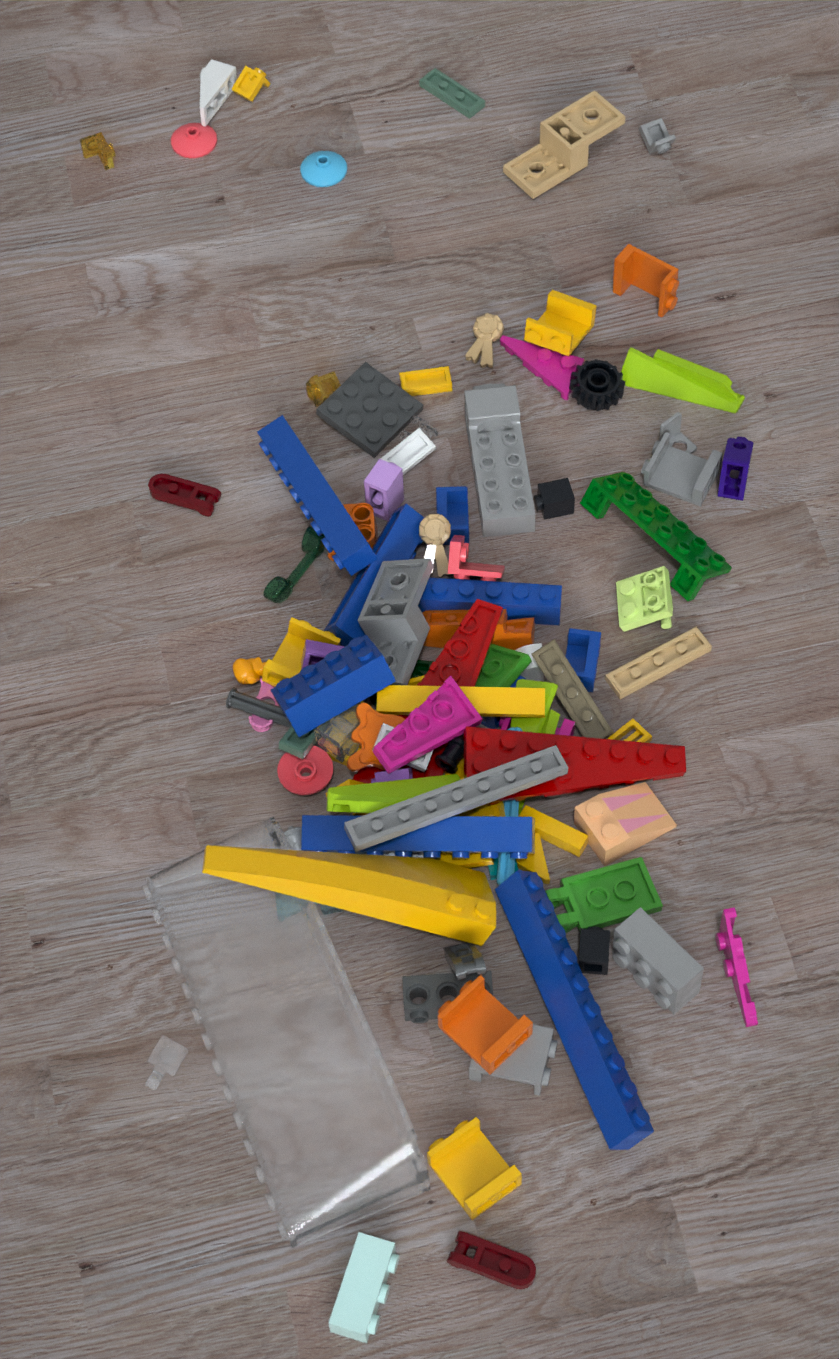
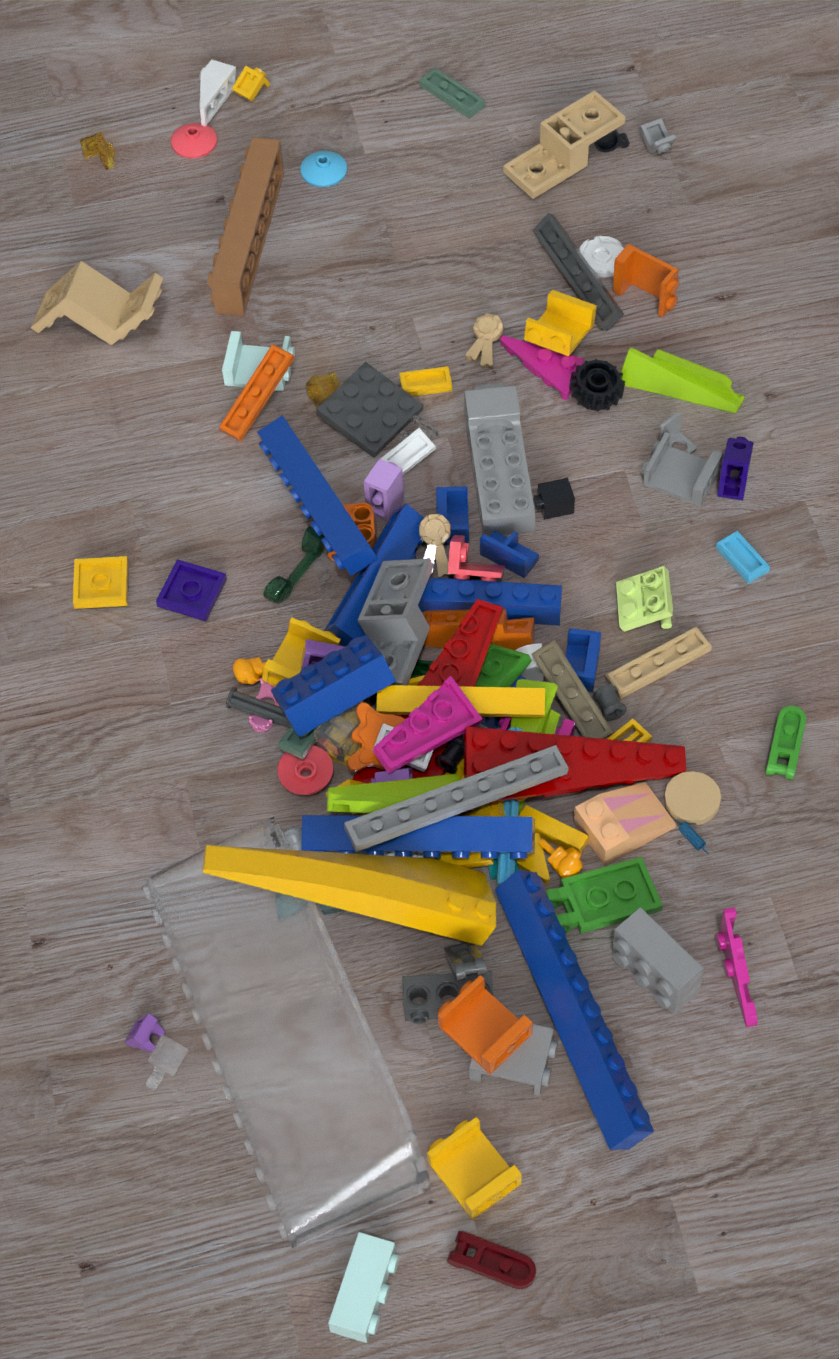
(97, 303): none -> tan bracket
(100, 582): none -> yellow plate
(141, 1032): none -> medium lavender tile
(184, 493): dark red plate -> none
(191, 590): none -> dark purple plate
(243, 360): none -> light aqua panel
(246, 227): none -> medium nougat brick
(256, 392): none -> orange tile
(508, 553): none -> blue panel
(563, 861): none -> light orange piece
(577, 271): none -> dark grey plate
(594, 950): black brick -> none
(601, 254): none -> white tile
(609, 702): none -> dark grey bush
(612, 141): none -> black piece
(692, 552): green bracket -> none
(692, 798): none -> tan tile
(692, 836): none -> dark azure piece
(742, 557): none -> medium azure tile
(787, 741): none -> bright green plate

